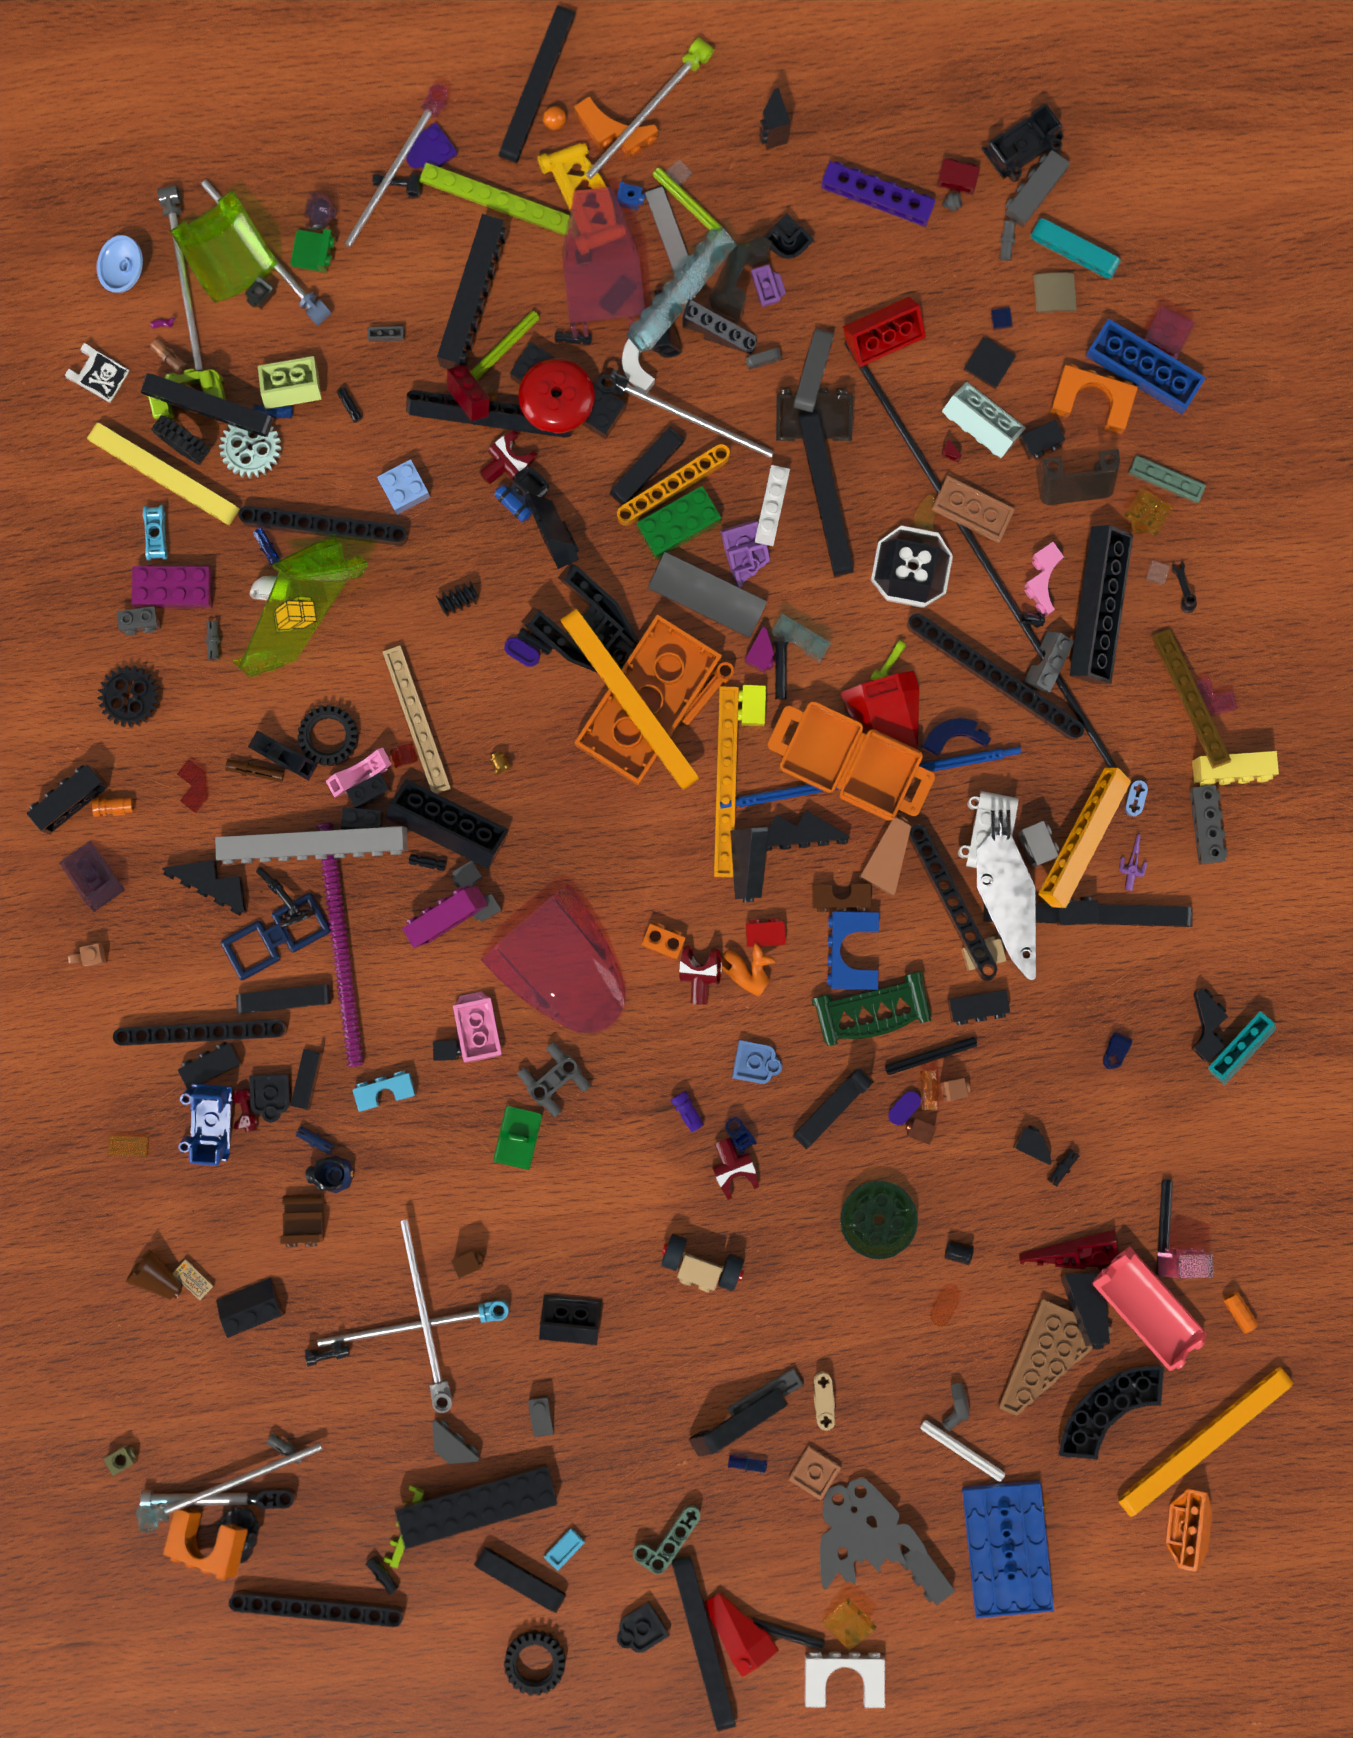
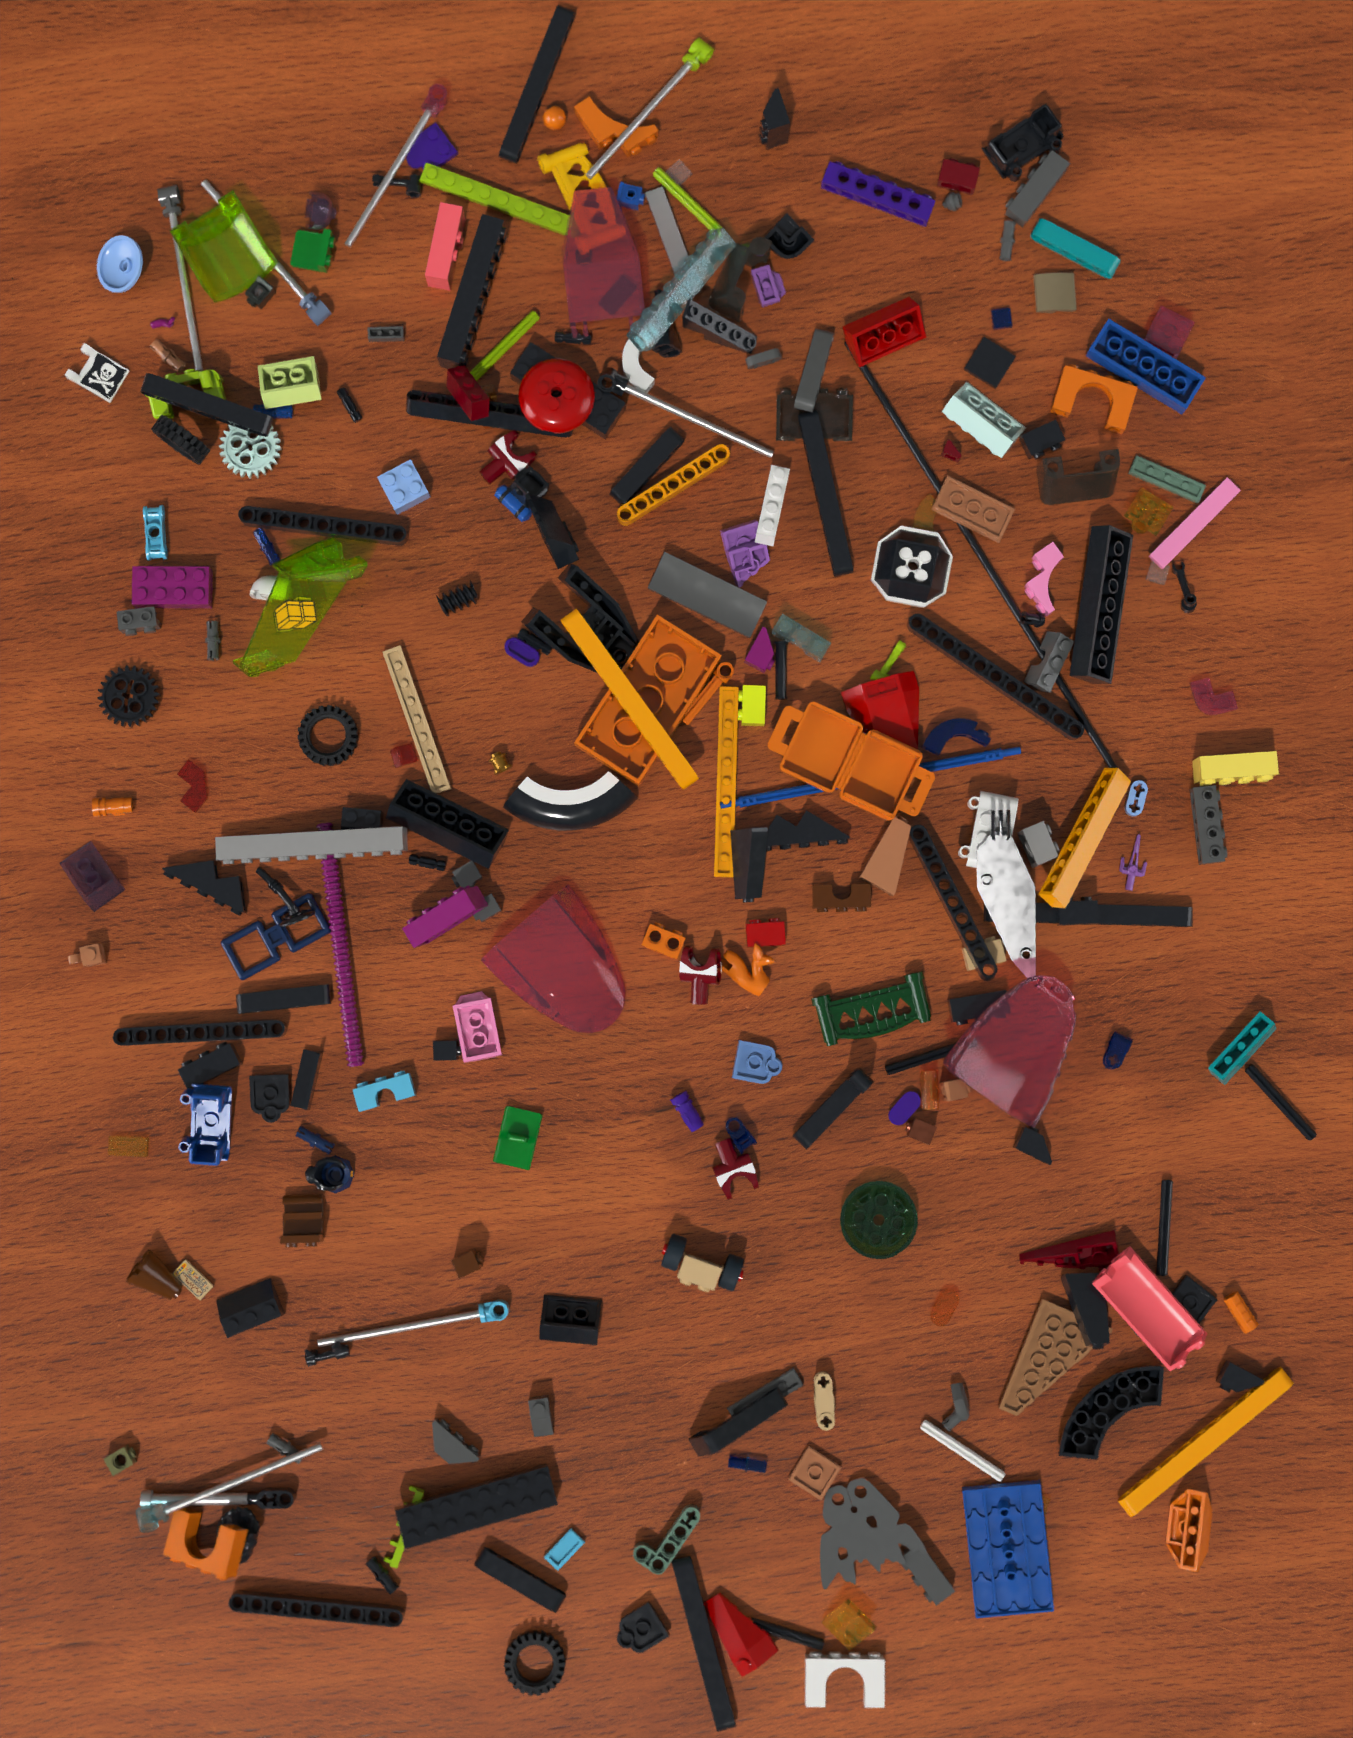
(67, 799): black brick -> none
(163, 473): light yellow beam -> none
(247, 1121): dark red piece -> none
(254, 770): reddish brown pin -> none
(282, 755): black arch -> none
(346, 779): bright pink arch -> none
(368, 791): black brick -> none
(439, 1387): flat silver piece -> none
(445, 246): none -> coral brick
(554, 1079): dark grey piece -> none
(570, 808): none -> black brick
(678, 522): green brick -> none
(842, 975): blue arch -> none
(959, 1252): black piece -> none
(1018, 1047): none -> clear pink windscreen
(1063, 1167): black pin -> none
(1185, 1263): clear pink brick -> none
(1191, 698): pearl gold tile -> none
(1194, 523): none -> bright pink tile
(1194, 1298): none -> black tile
(1210, 1017): black arch -> none
(1236, 1379): none -> black slope
(1280, 1102): none -> black axle

